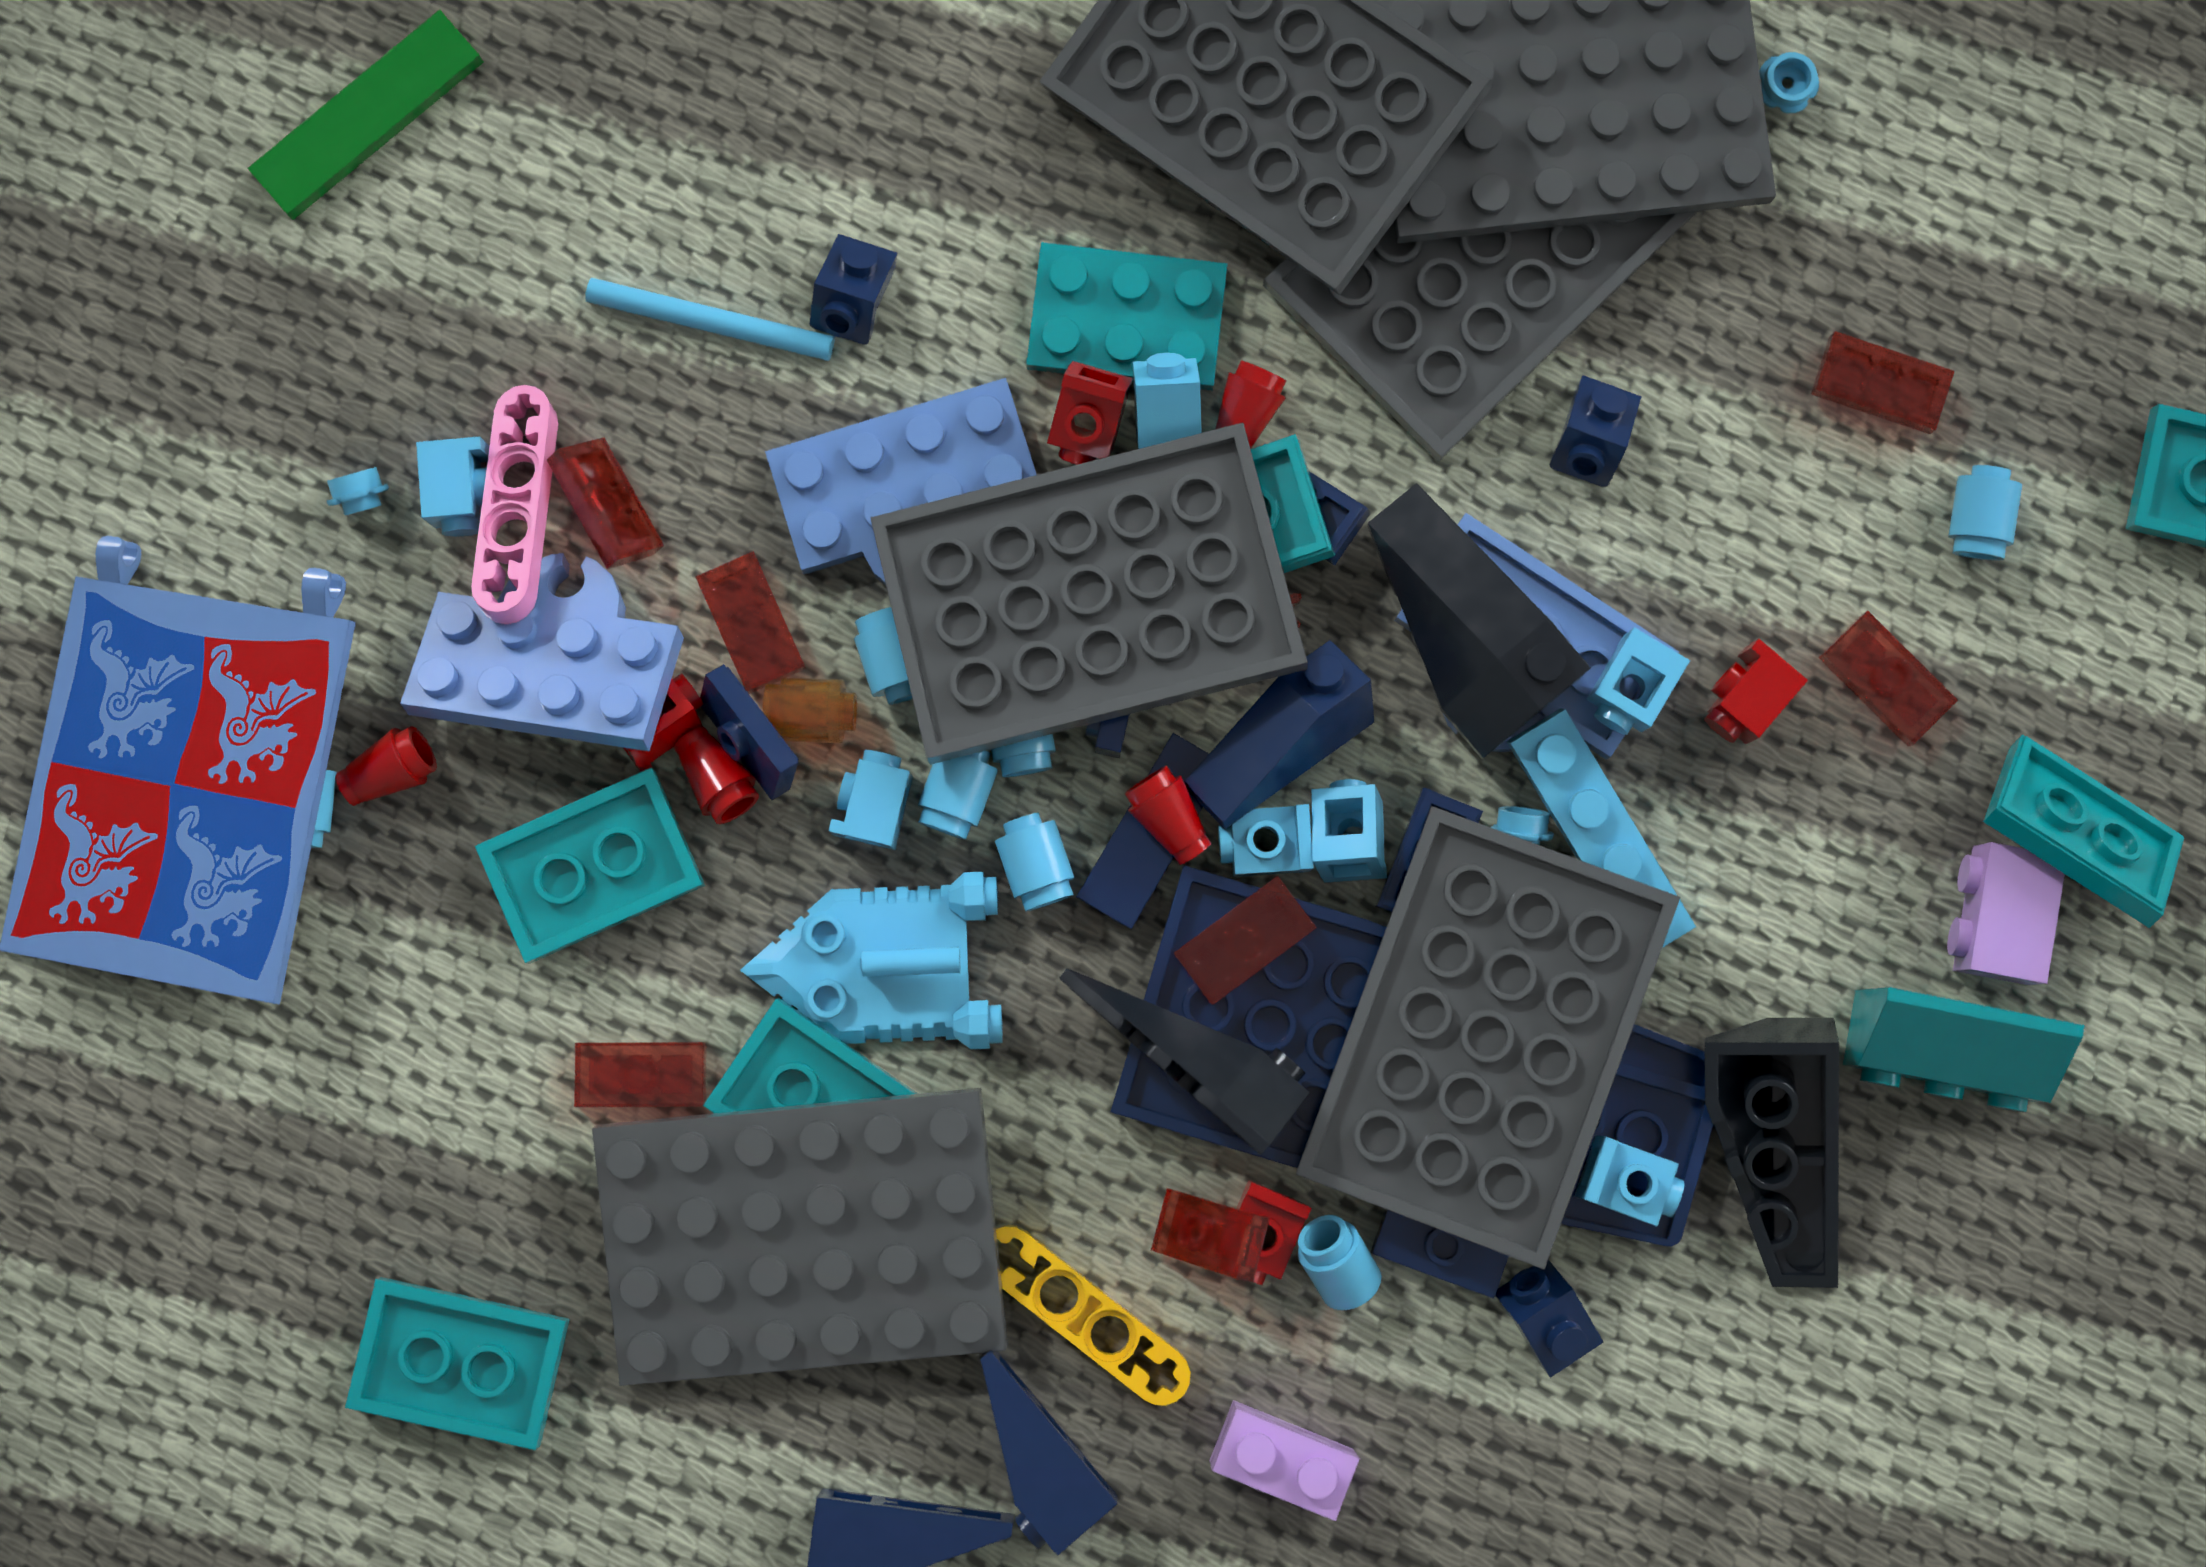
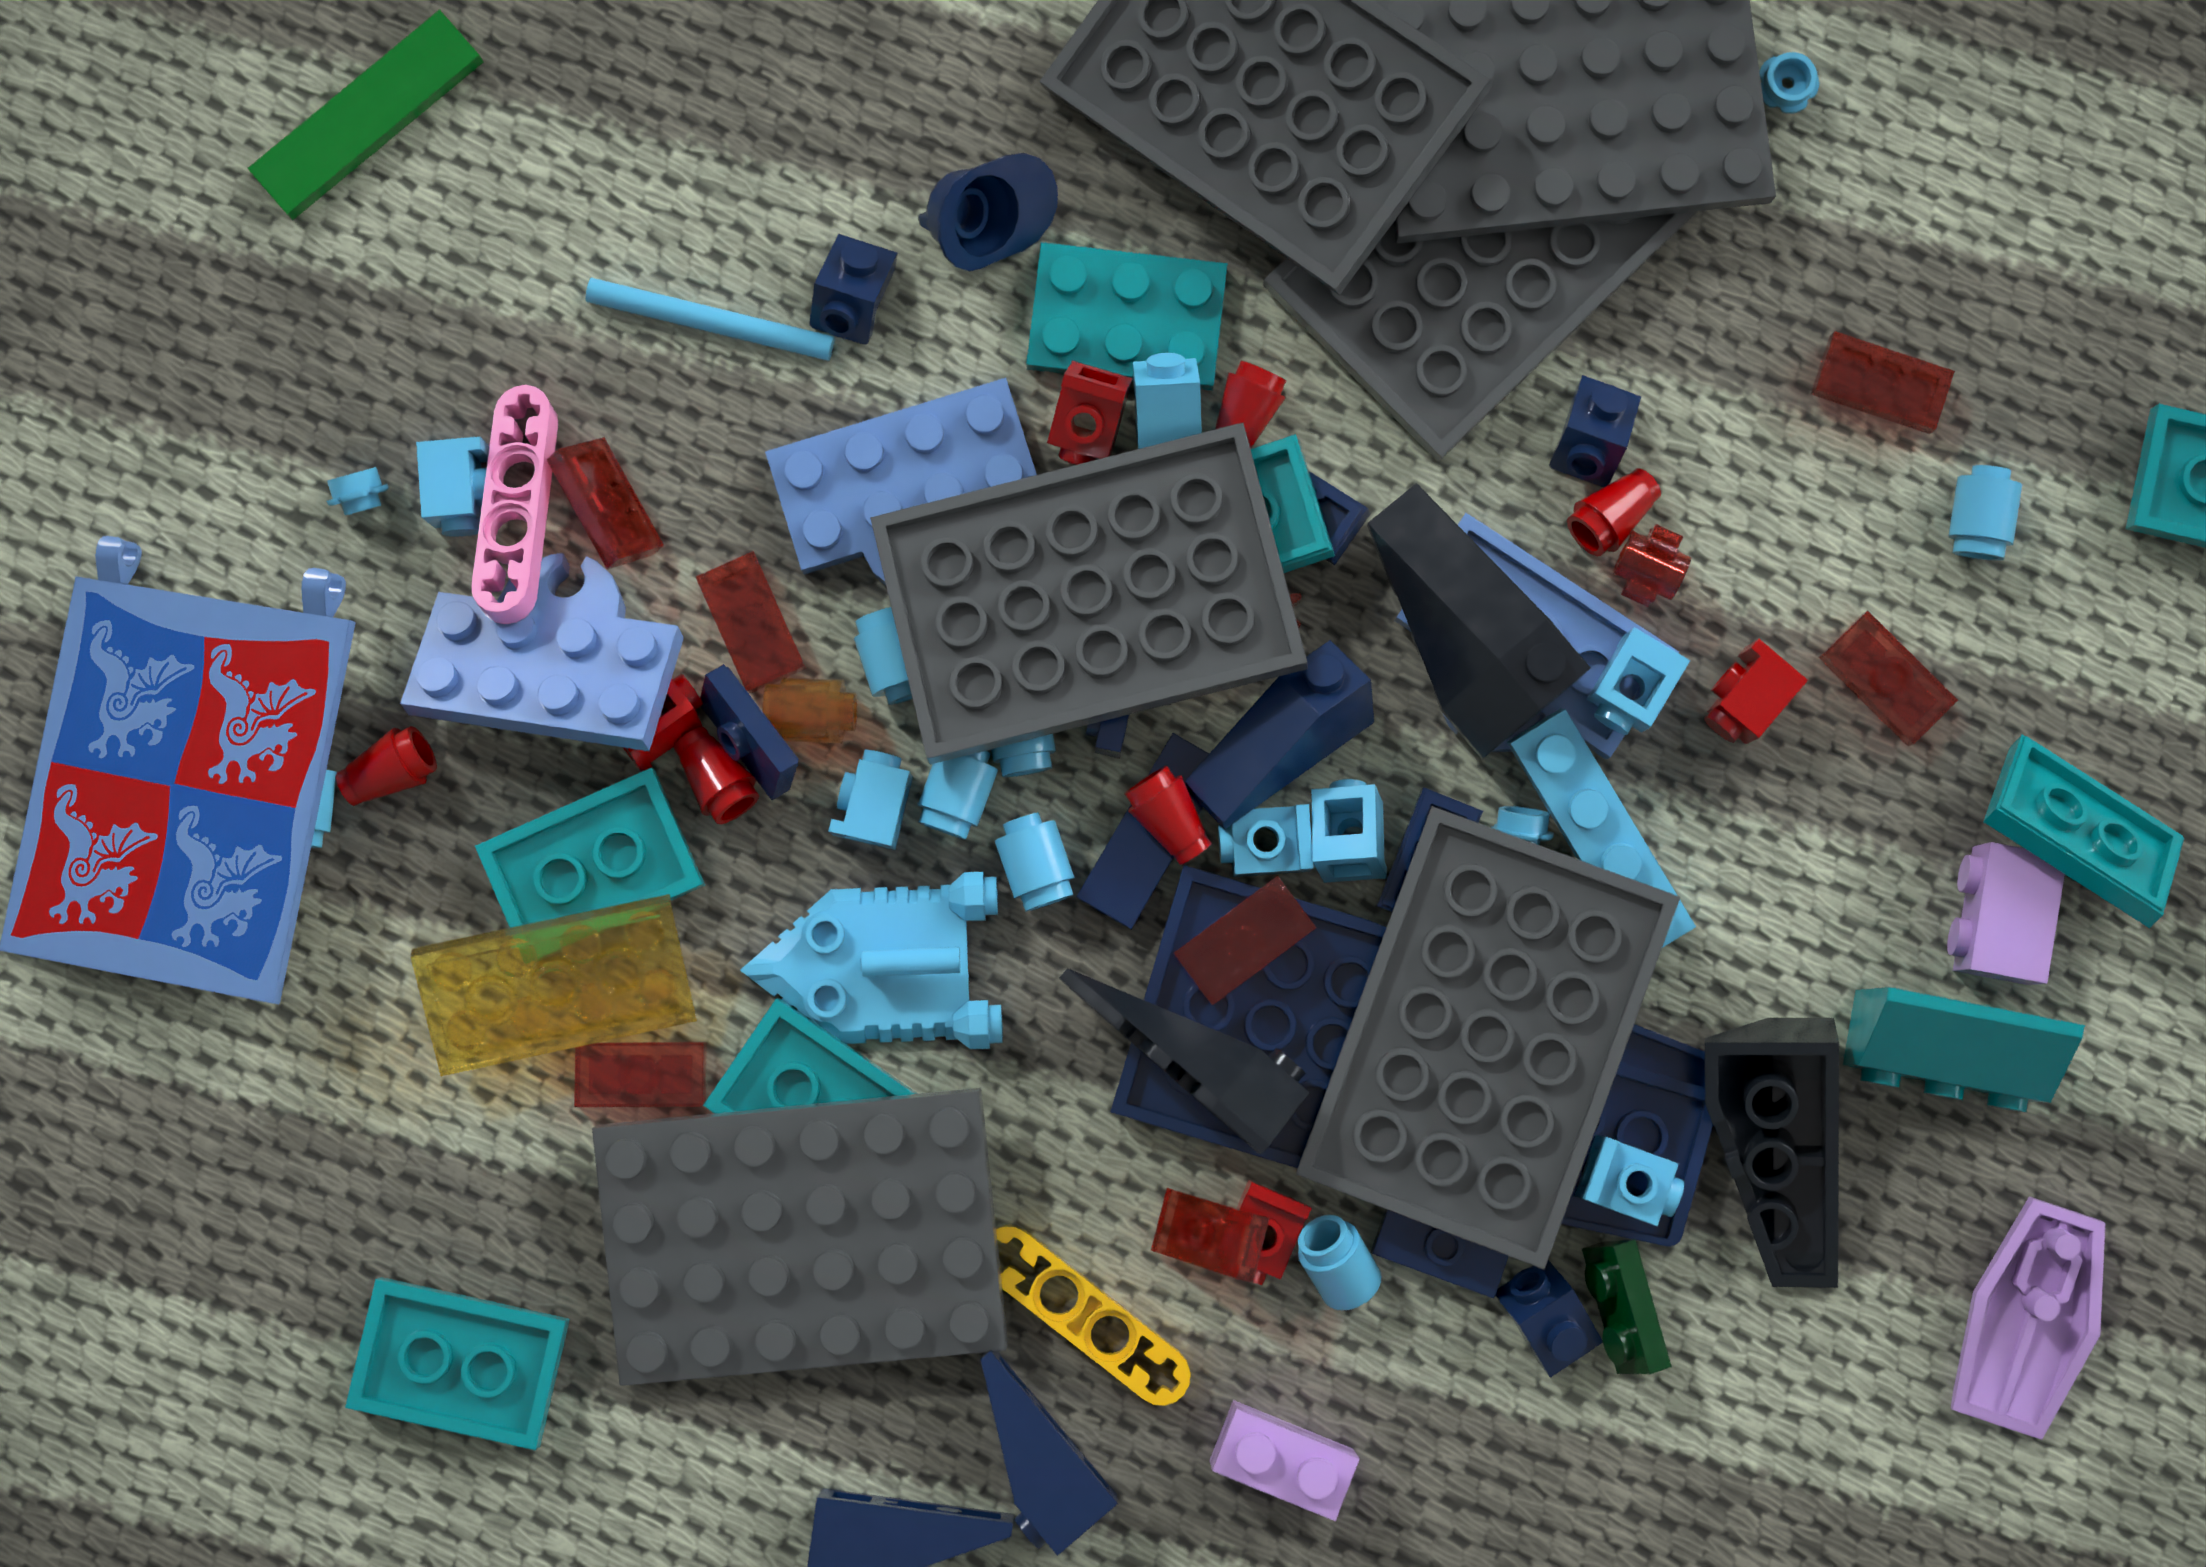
(553, 985): none -> clear yellow plate
(991, 210): none -> dark blue piece
(1611, 514): none -> red cone
(1626, 1307): none -> dark green plate
(1652, 565): none -> clear red gear
(2032, 1319): none -> lavender piece

